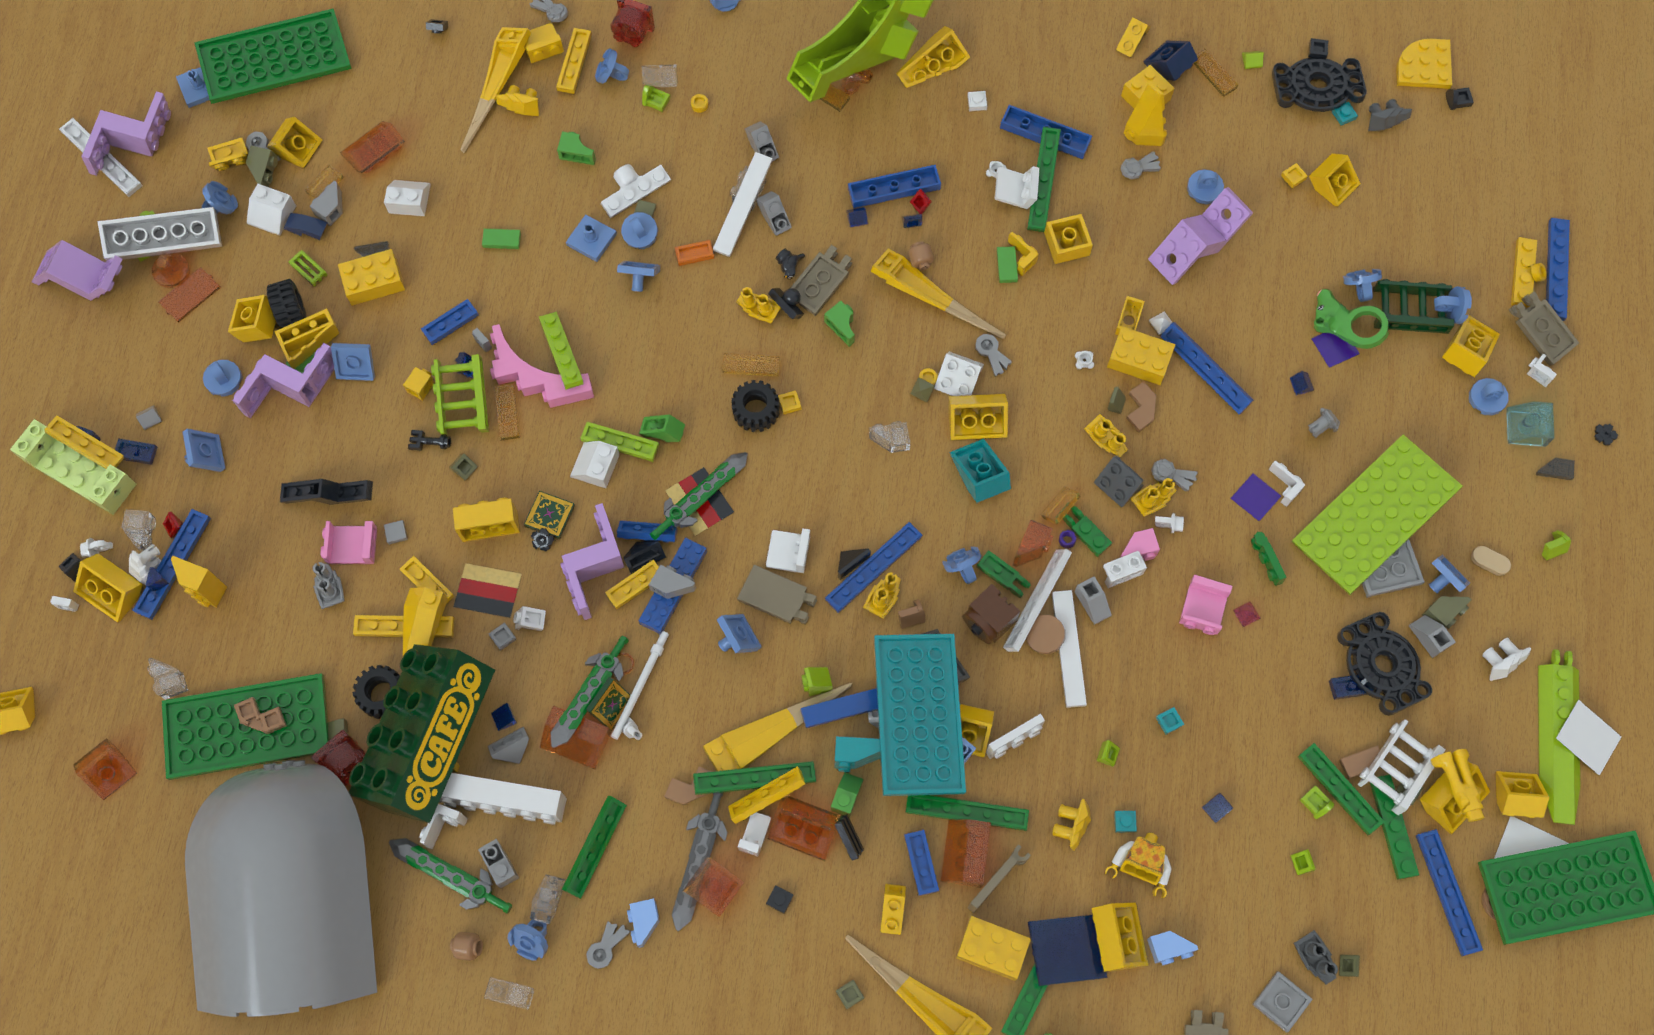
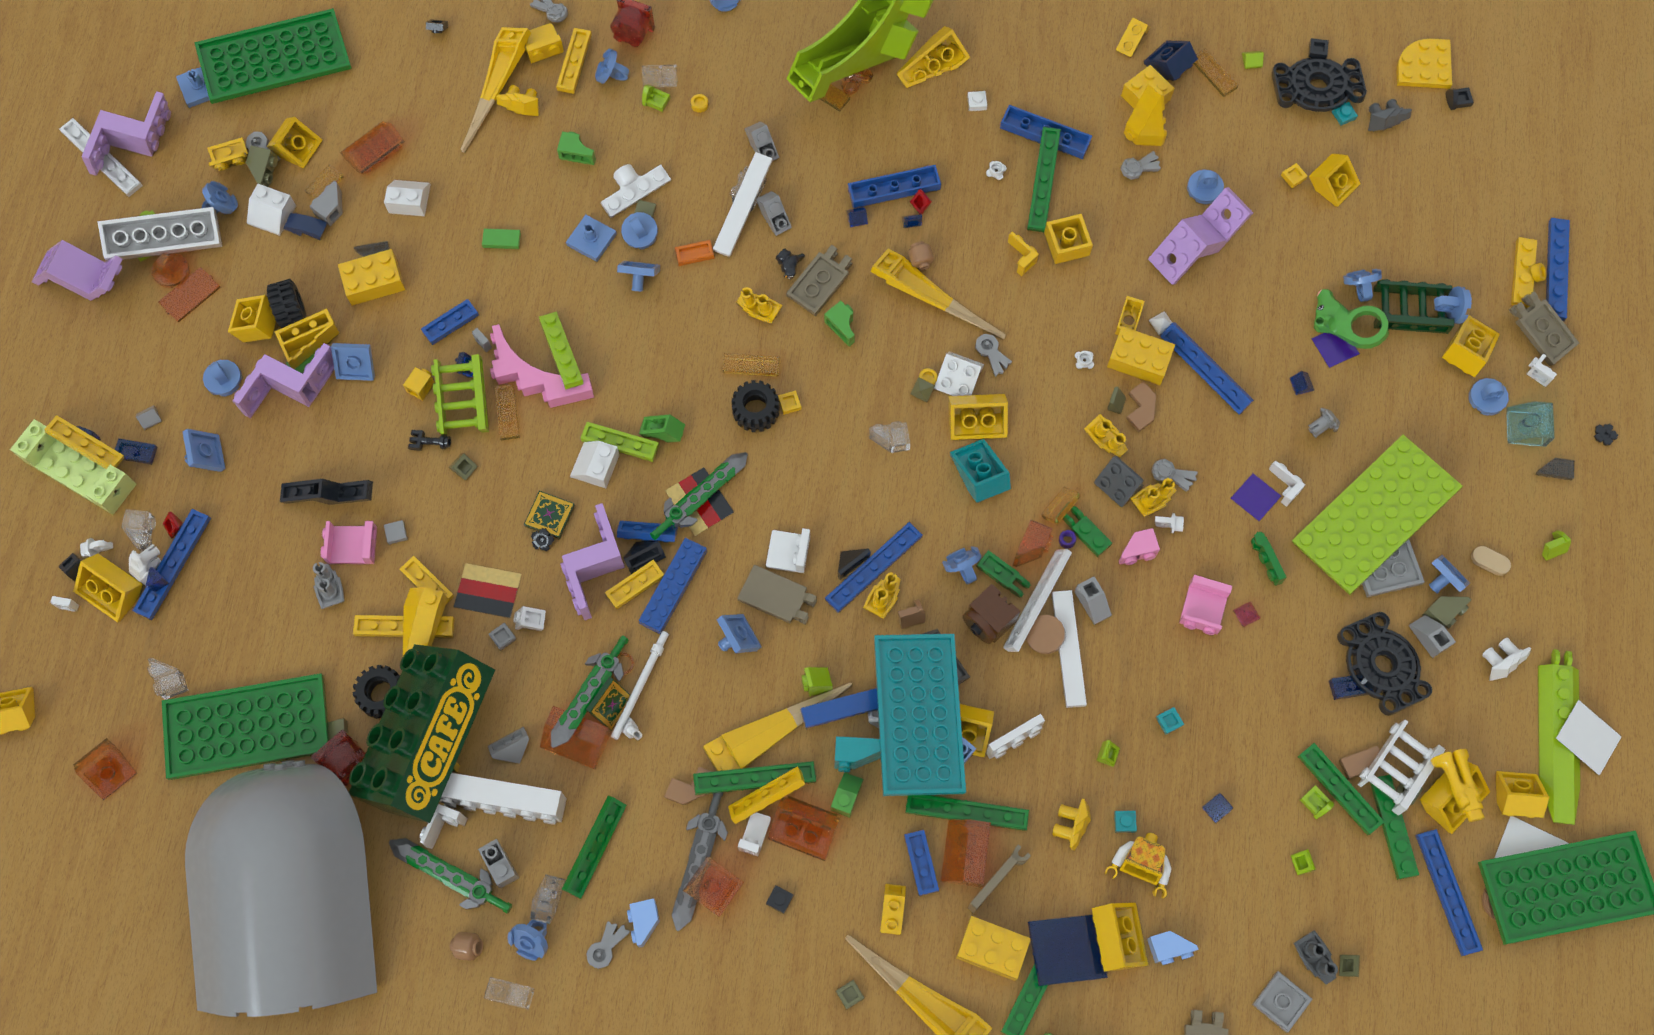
(199, 582): yellow slope -> none
(250, 716): medium nougat tile -> none
(316, 277): lime tile -> none
(486, 519): yellow brick -> none
(503, 717): clear blue slope -> none
(671, 584): light grey slope -> none
(787, 301): black tile -> none
(849, 837): black tile -> none
(1007, 264): bright green tile -> none
(1016, 187): white bracket -> none
(1124, 569): white bracket -> none

